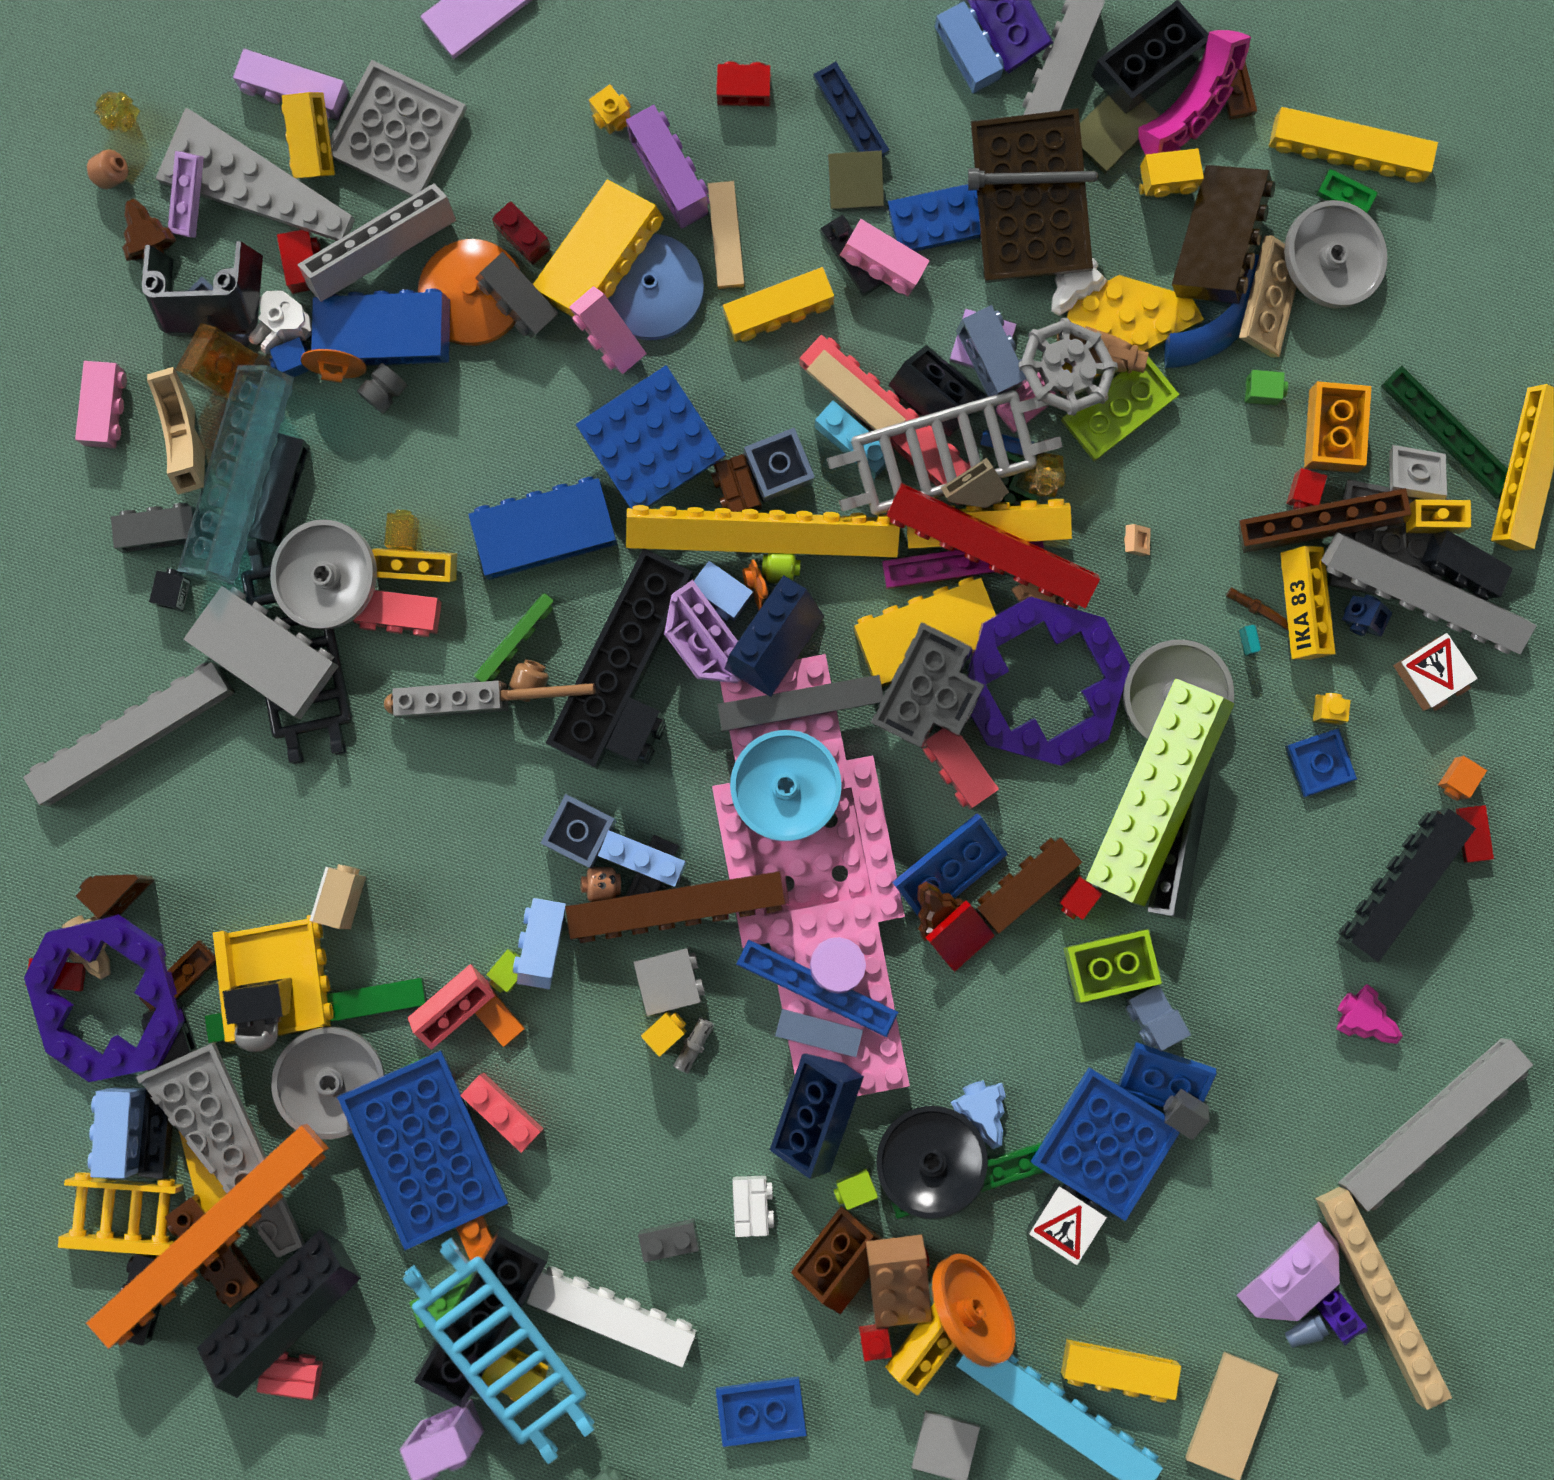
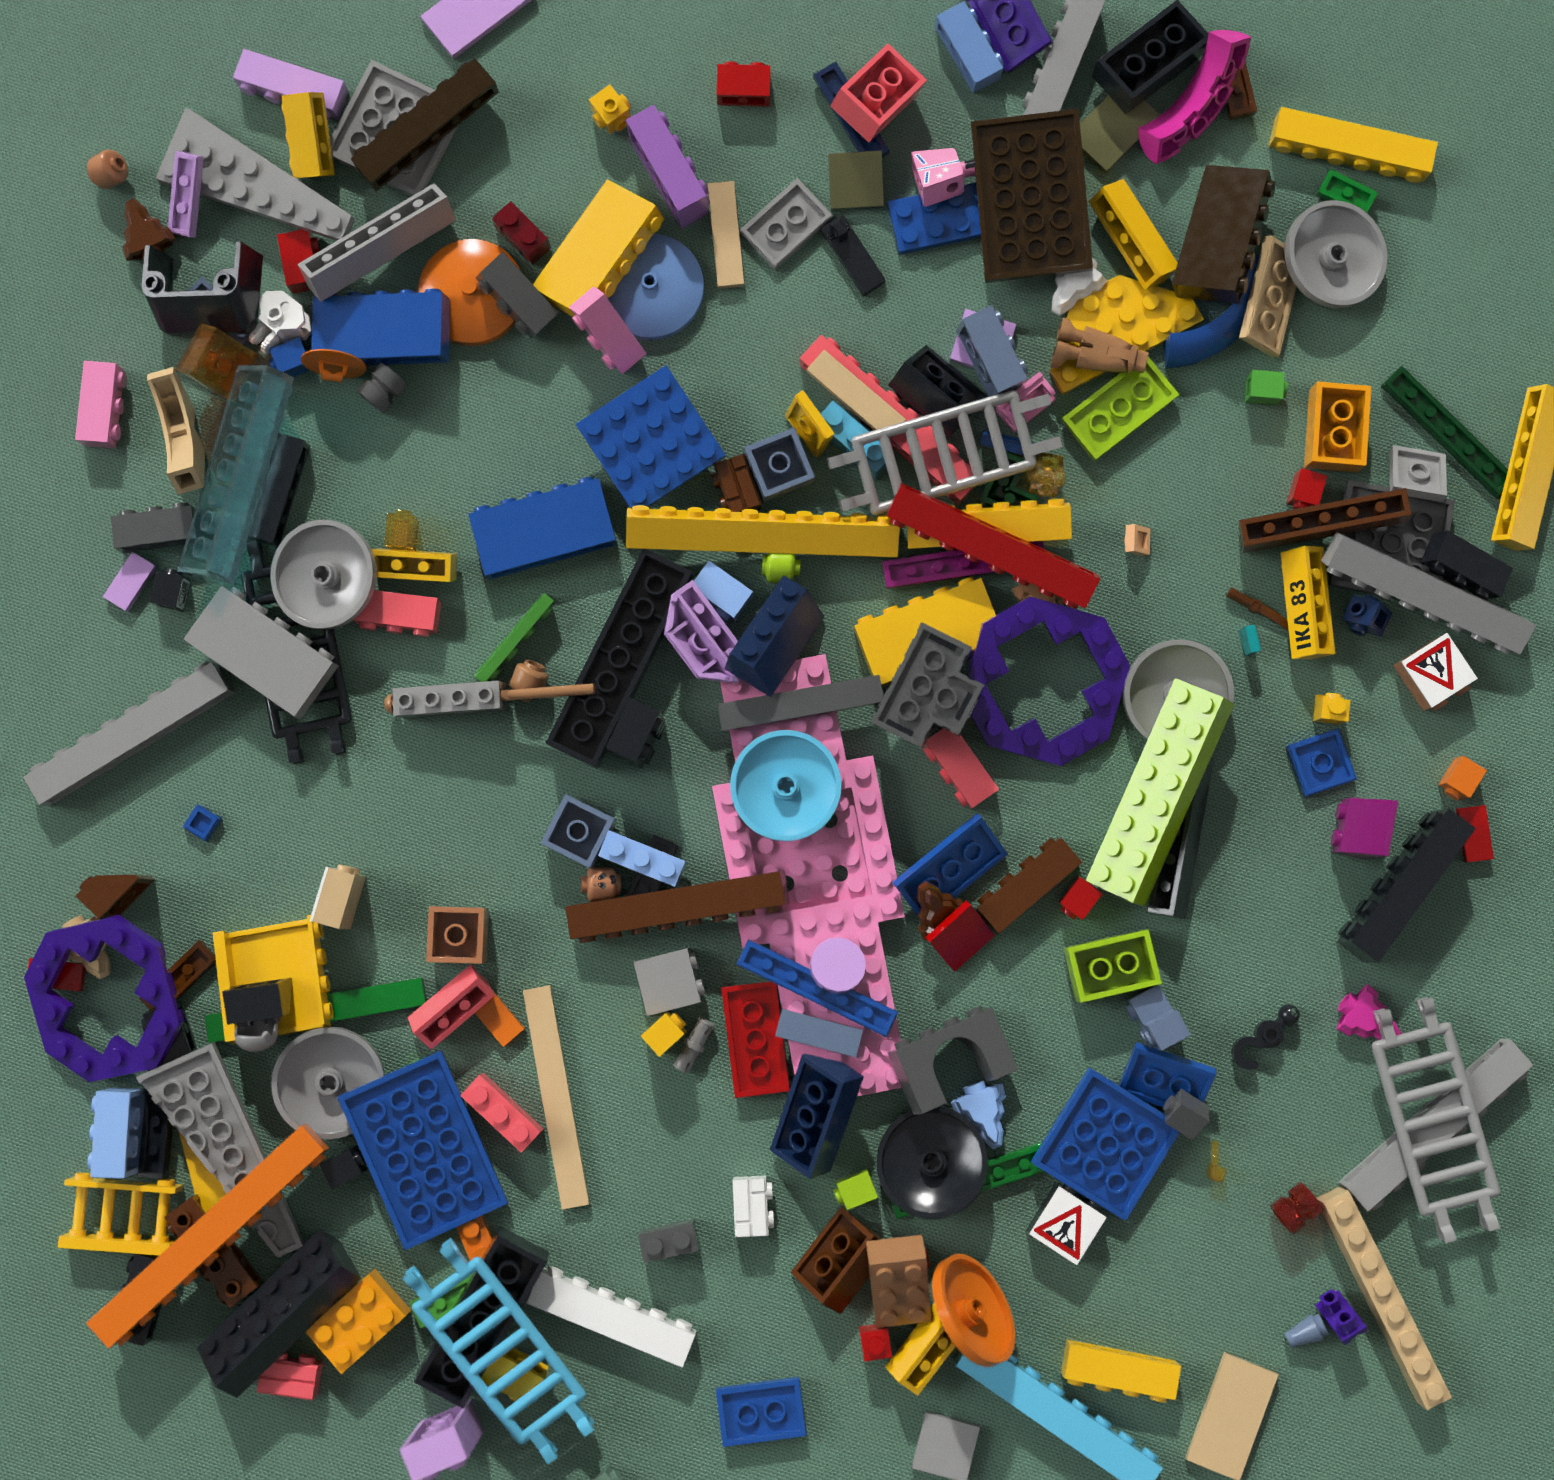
(124, 114): clear yellow brick -> none
(130, 582): none -> lavender tile
(202, 822): none -> blue tile
(344, 1167): none -> black brick
(358, 1321): none -> light orange brick
(425, 124): none -> dark brown brick
(457, 935): none -> nougat brick
(502, 972): lime brick -> none
(539, 943): light blue brick -> none
(556, 1097): none -> tan tile
(753, 580): orange plate -> none
(754, 1050): none -> red plate
(778, 305): yellow brick -> none
(786, 224): none -> light grey tile
(809, 424): none -> yellow tile
(878, 93): none -> coral brick
(884, 258): bright pink brick -> none
(915, 1058): none -> dark grey arch
(940, 174): none -> bright pink torso
(976, 486): dark tan slope -> none
(978, 179): dark grey piece -> none
(1078, 356): light grey plate -> none
(1133, 234): none -> yellow brick
(1171, 173): yellow brick -> none
(1214, 1171): none -> clear yellow hand
(1266, 1035): none -> black piece
(1295, 1278): lavender wedge -> none
(1296, 1208): none -> clear red wheel
(1364, 827): none -> magenta slope
(1439, 516): yellow brick -> none
(1439, 1208): none -> light grey bar

